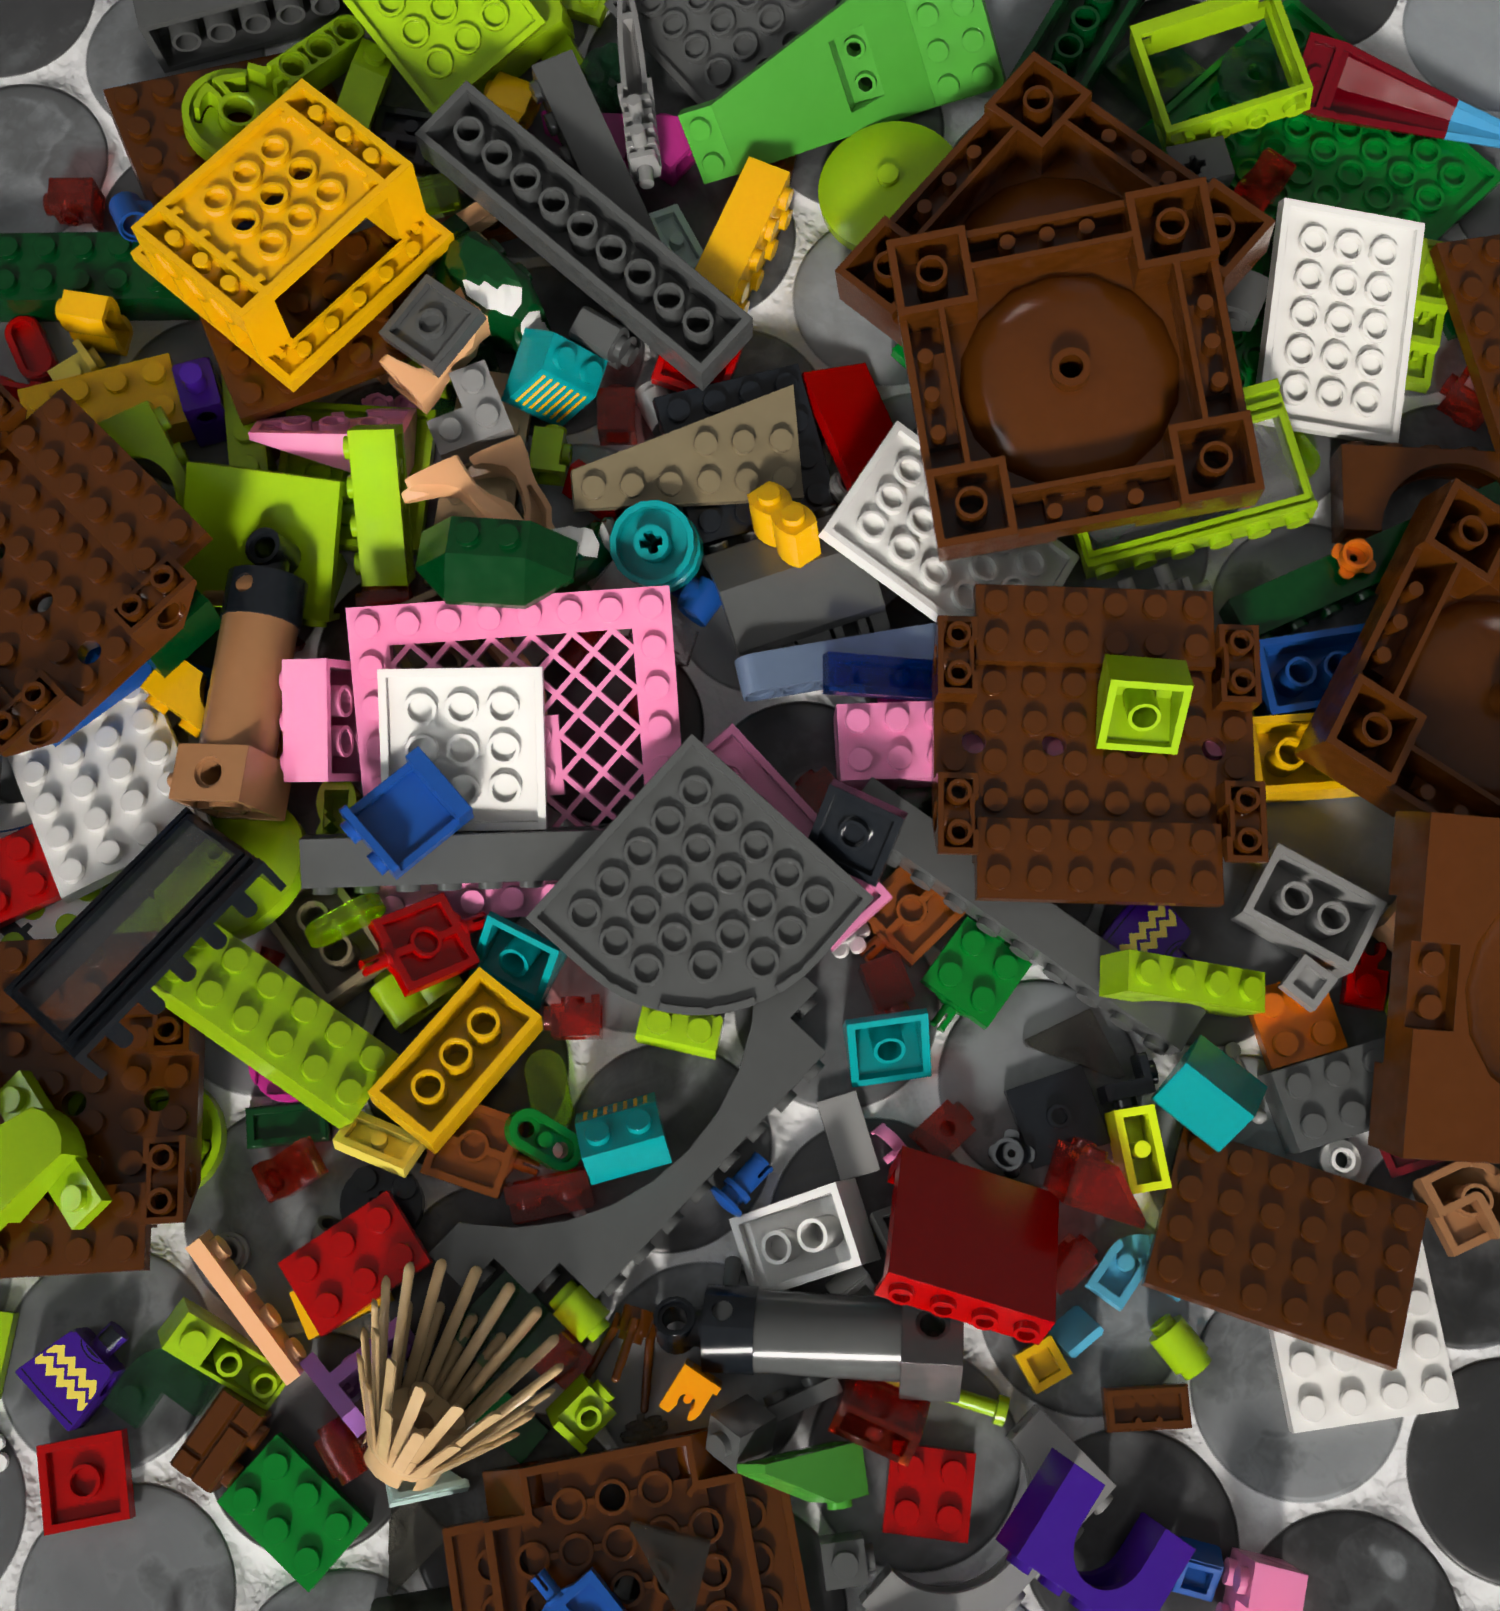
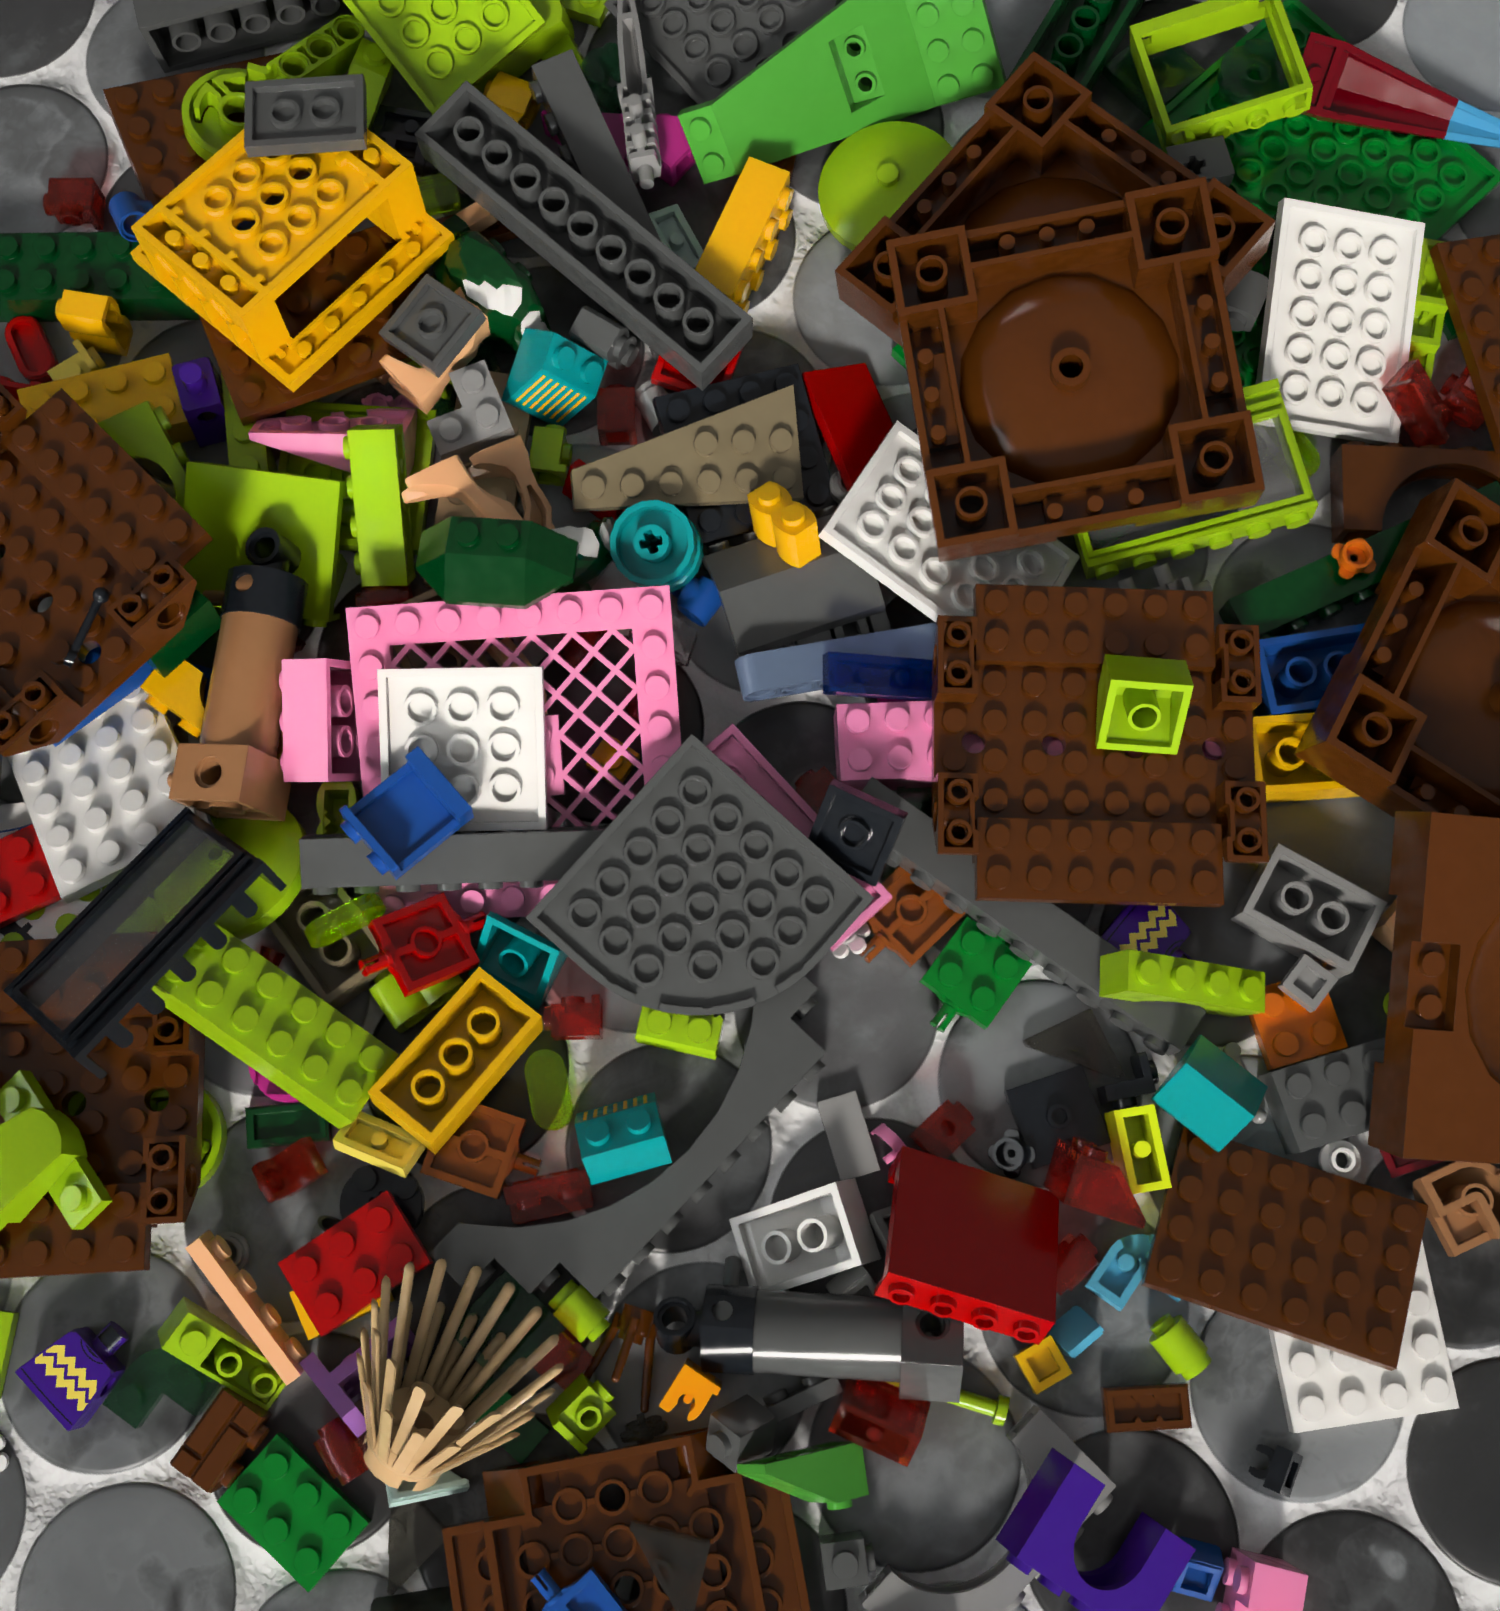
(85, 1481): red plate -> none
(100, 596): none -> black hinge
(305, 115): none -> dark grey plate
(542, 1137): green plate -> none
(620, 768): none -> yellow plate
(742, 1184): blue pin -> none
(887, 984): clear red brick -> none
(888, 1047): teal slope -> none
(930, 1495): red plate -> none
(1266, 179): clear red bracket -> none
(1281, 1470): none -> black tile
(1366, 984): red plate -> none
(1418, 405): none -> clear red bracket

